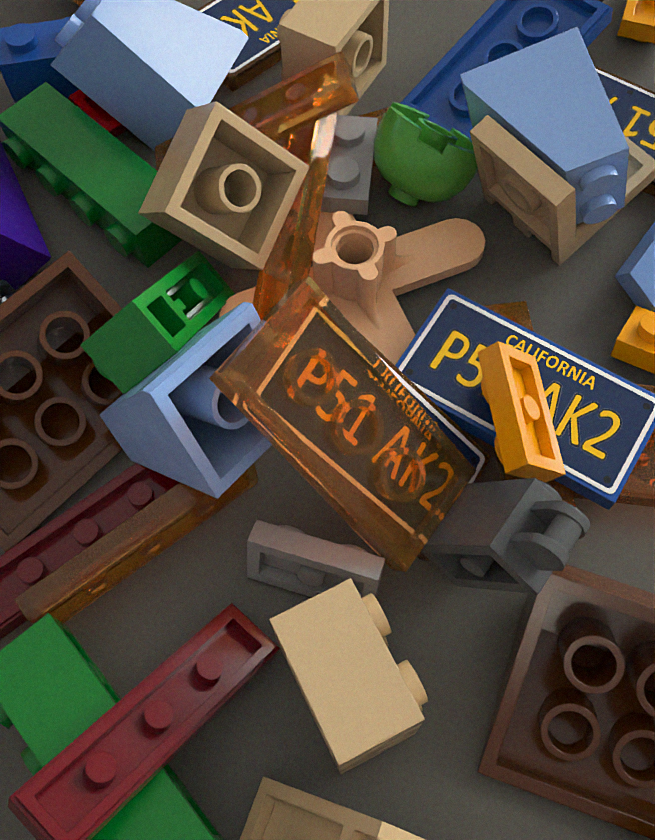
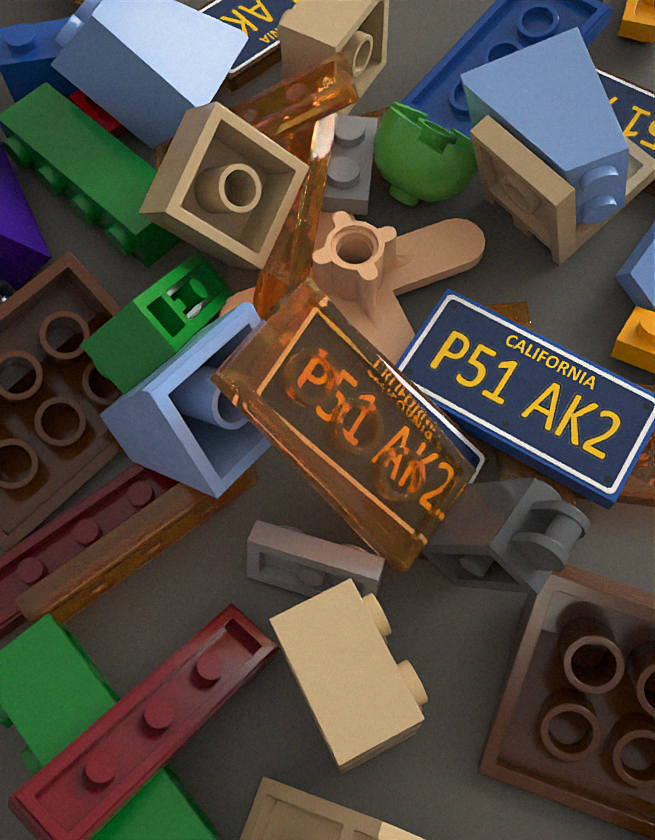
(519, 413): light orange plate -> none

